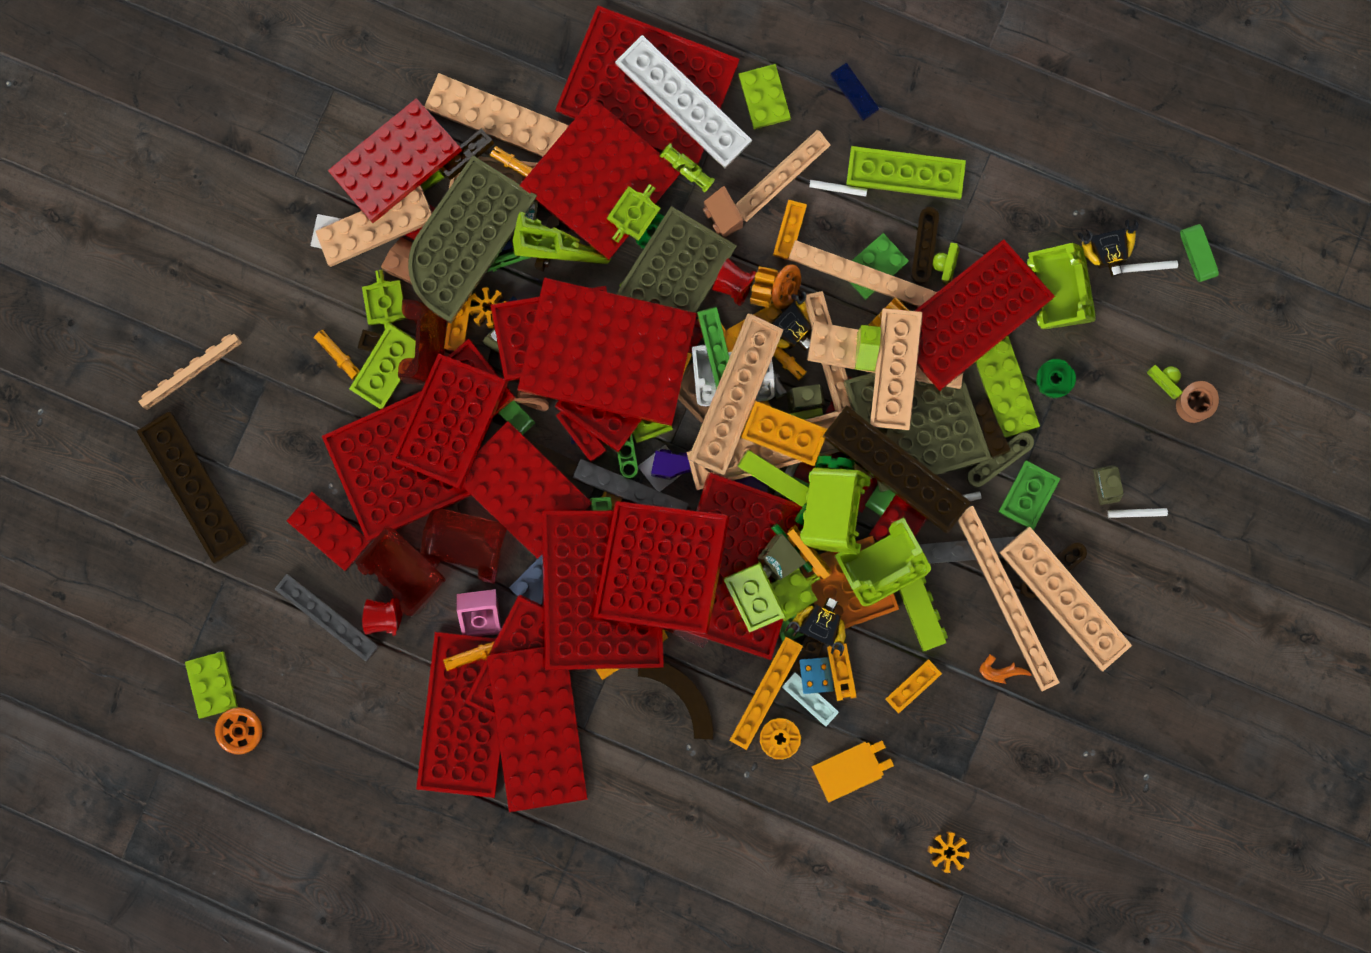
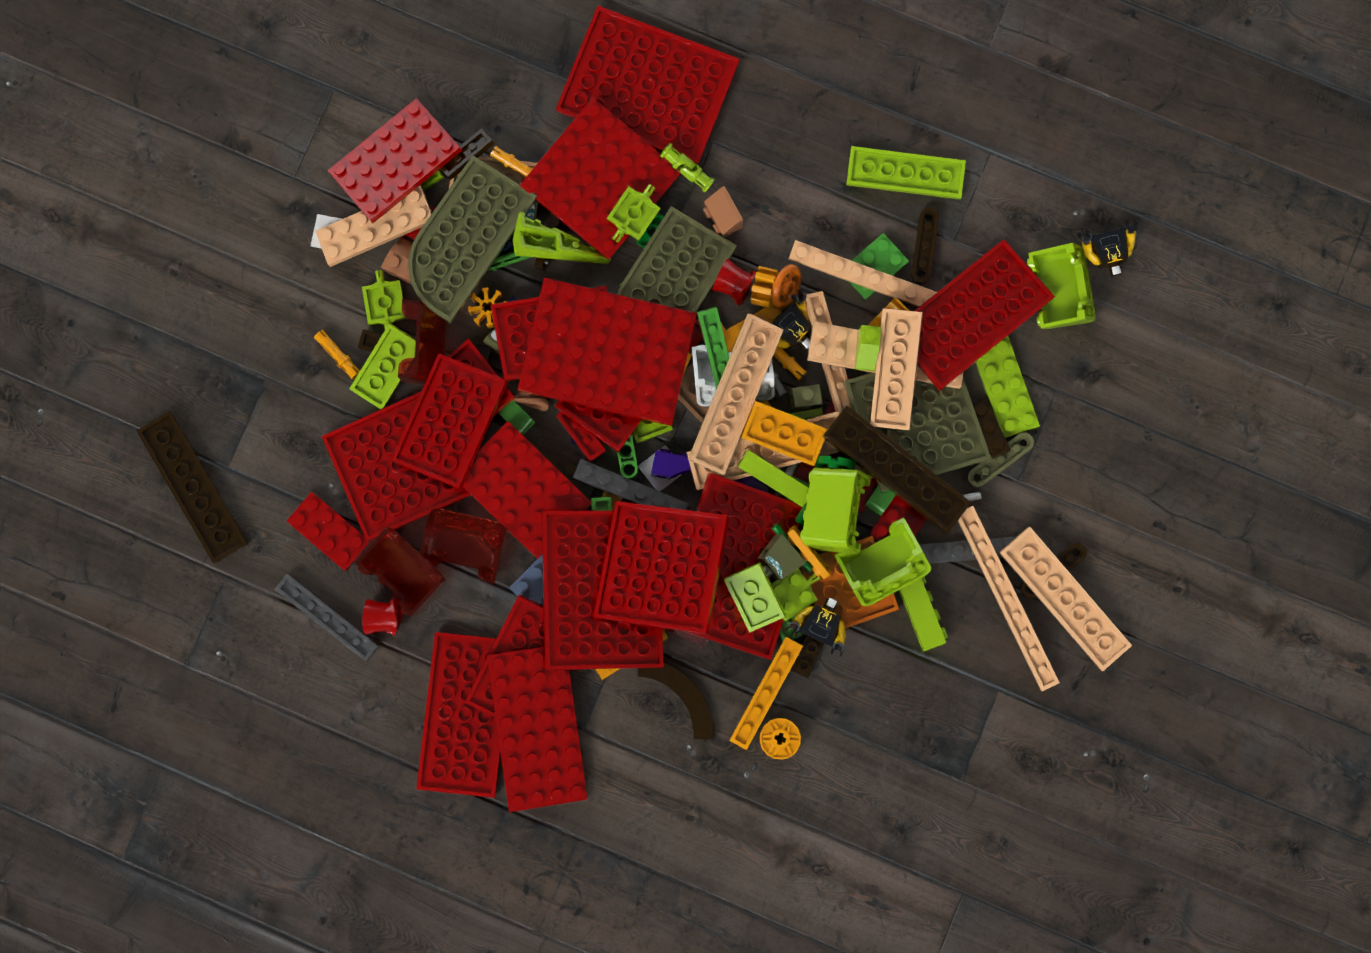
(196, 366): light nougat plate -> none
(211, 685): lime plate -> none
(252, 721): orange plate -> none
(457, 330): light orange plate -> none
(468, 656): light orange pin -> none
(479, 613): bright pink slope -> none
(494, 115): light nougat plate -> none
(683, 101): white plate -> none
(764, 96): lime plate -> none
(782, 175): light nougat plate -> none
(789, 228): light orange plate -> none
(812, 702): light aqua plate -> none
(816, 675): dark azure sticker -> none
(838, 188): white bar -> none
(841, 673): light orange plate -> none
(850, 770): light orange tile -> none
(854, 91): clear blue plate -> none
(913, 686): light orange plate -> none
(947, 263): lime tile -> none
(952, 857): light orange gear -> none
(1000, 675): orange piece -> none
(1029, 495): bright green plate -> none
(1063, 371): green plate -> none
(1108, 484): olive torso -> none
(1137, 513): white bar -> none
(1149, 266): white bar -> none
(1167, 379): lime tile -> none
(1197, 402): nougat hat -> none
(1199, 253): bright green beam -> none

